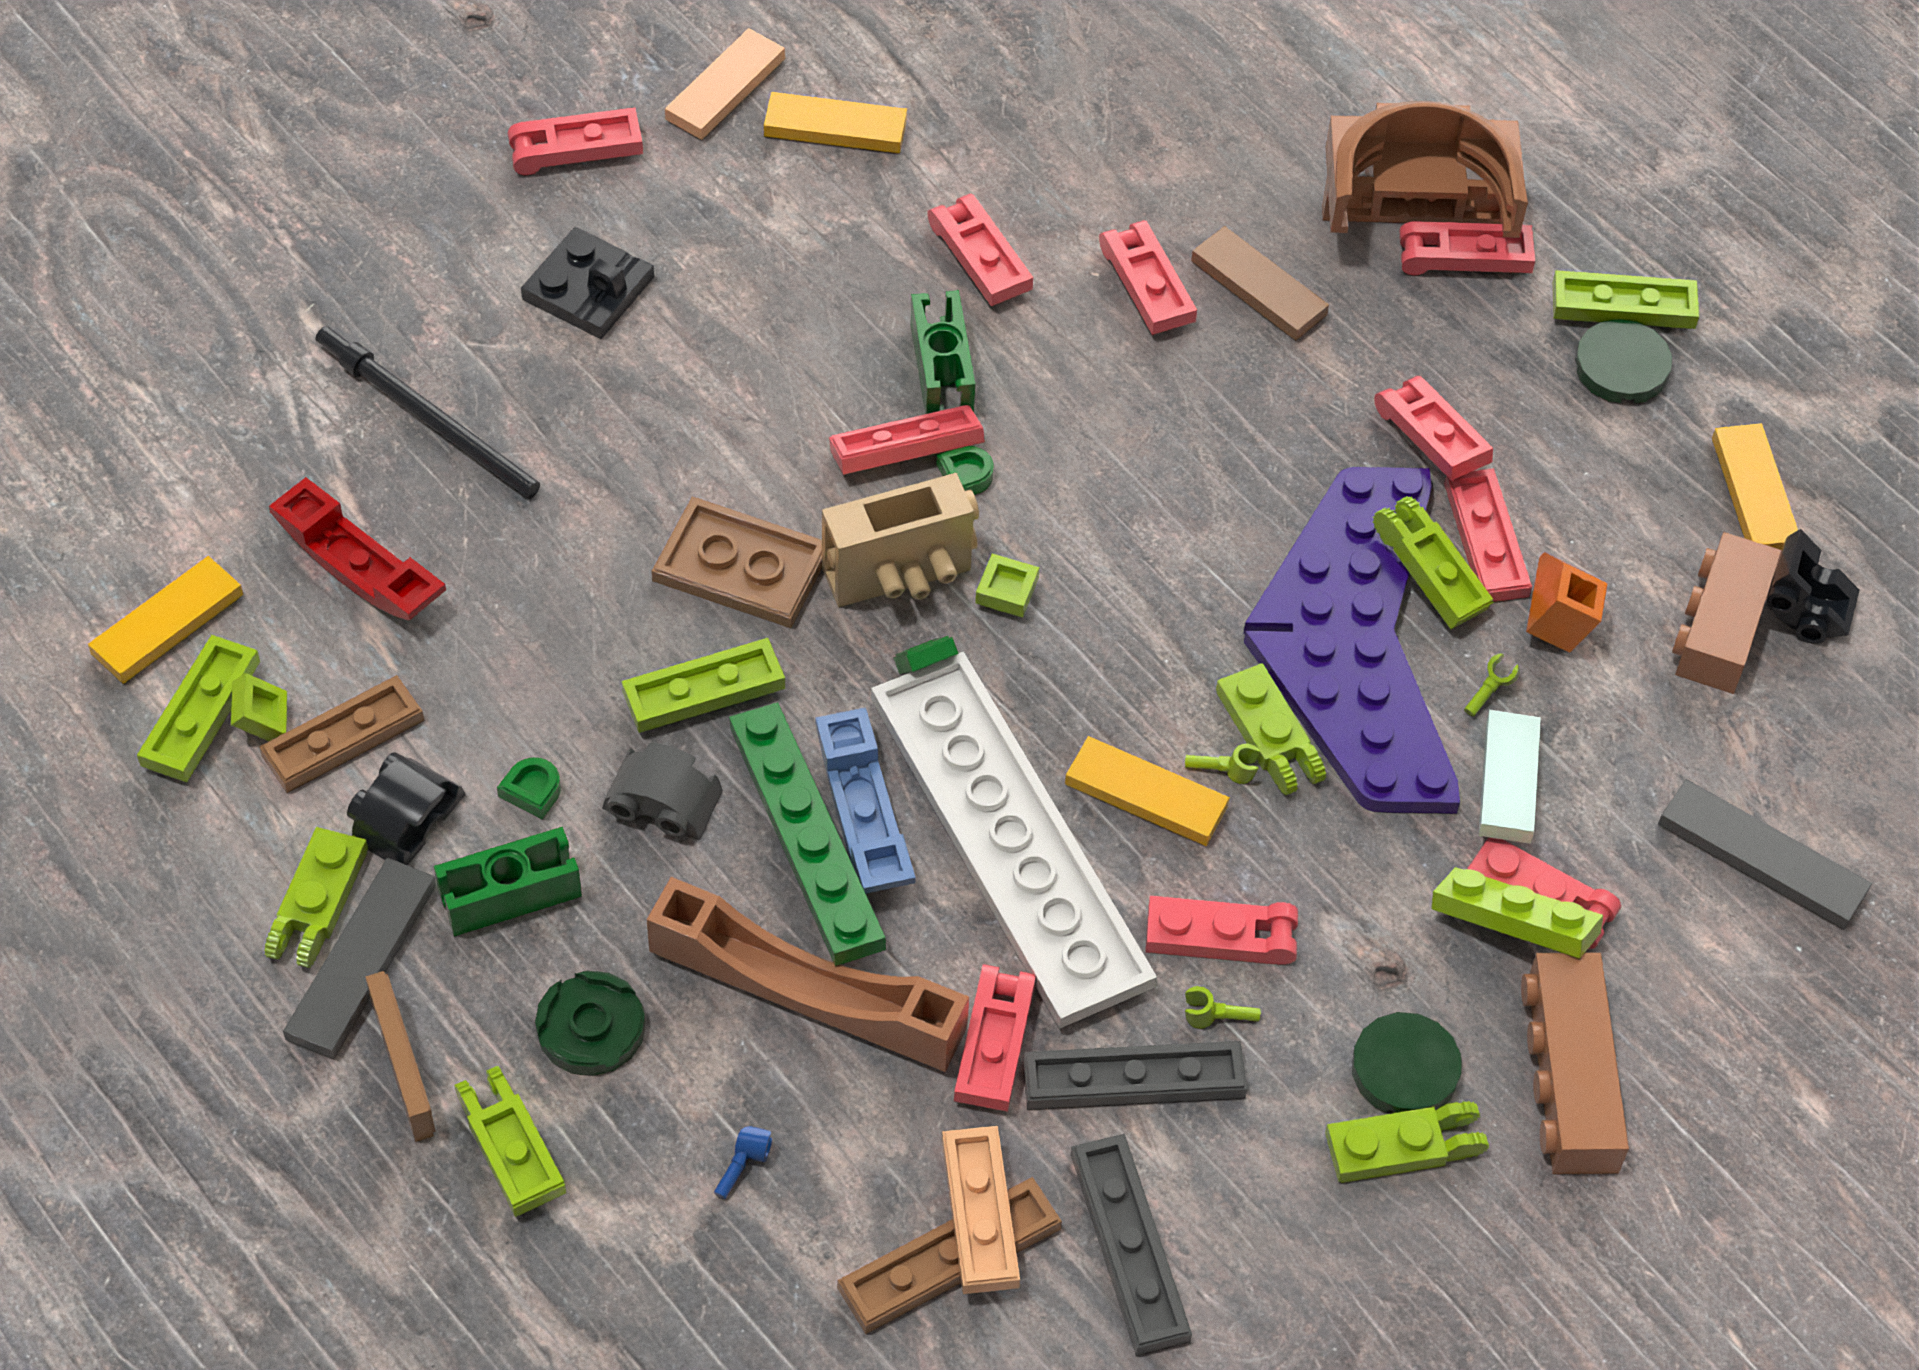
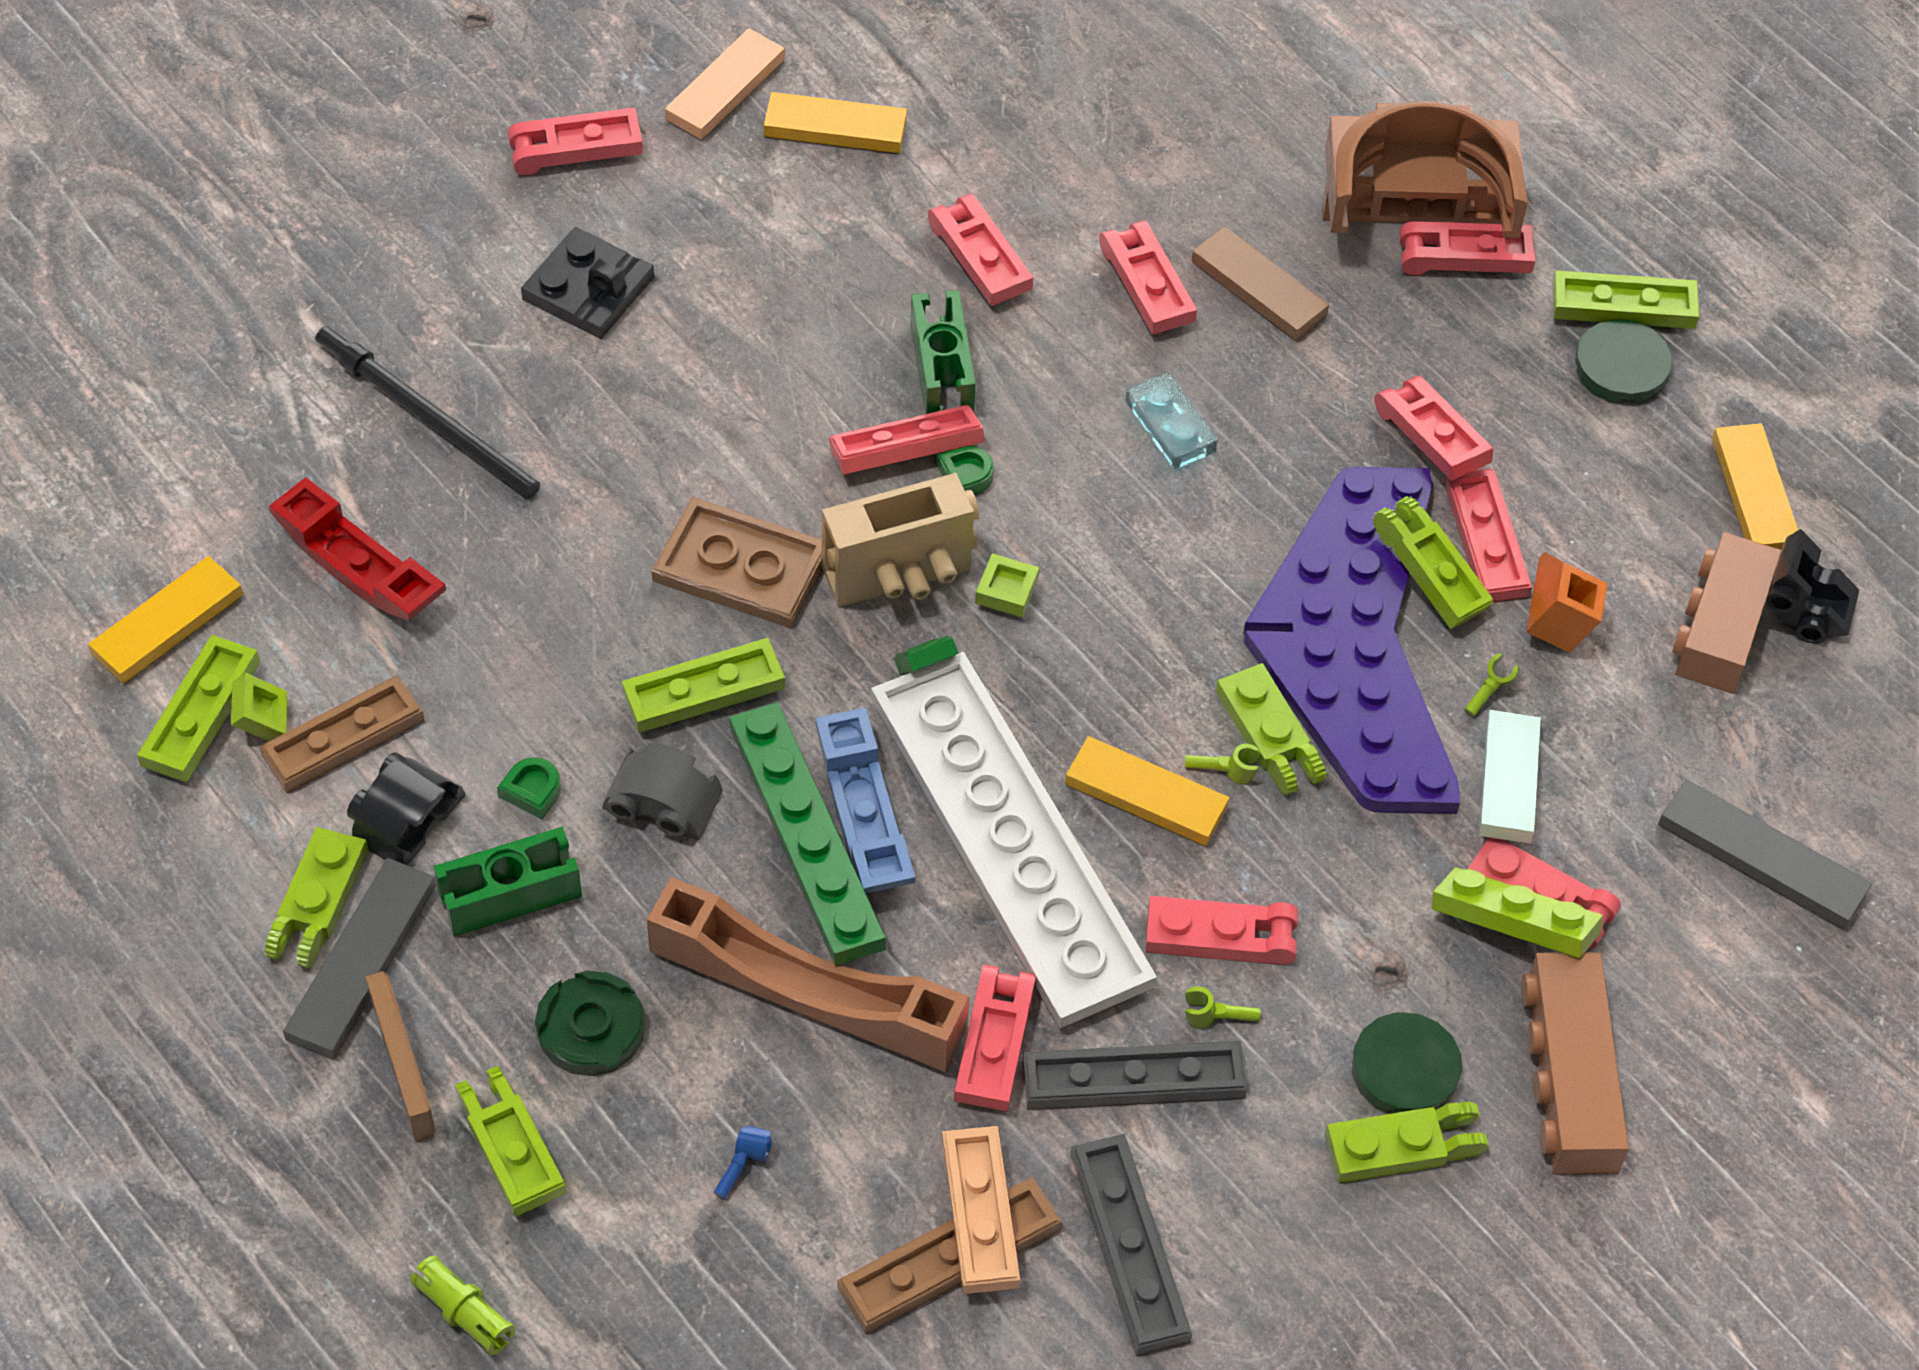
(463, 1305): none -> lime pin
(1171, 420): none -> clear light blue plate

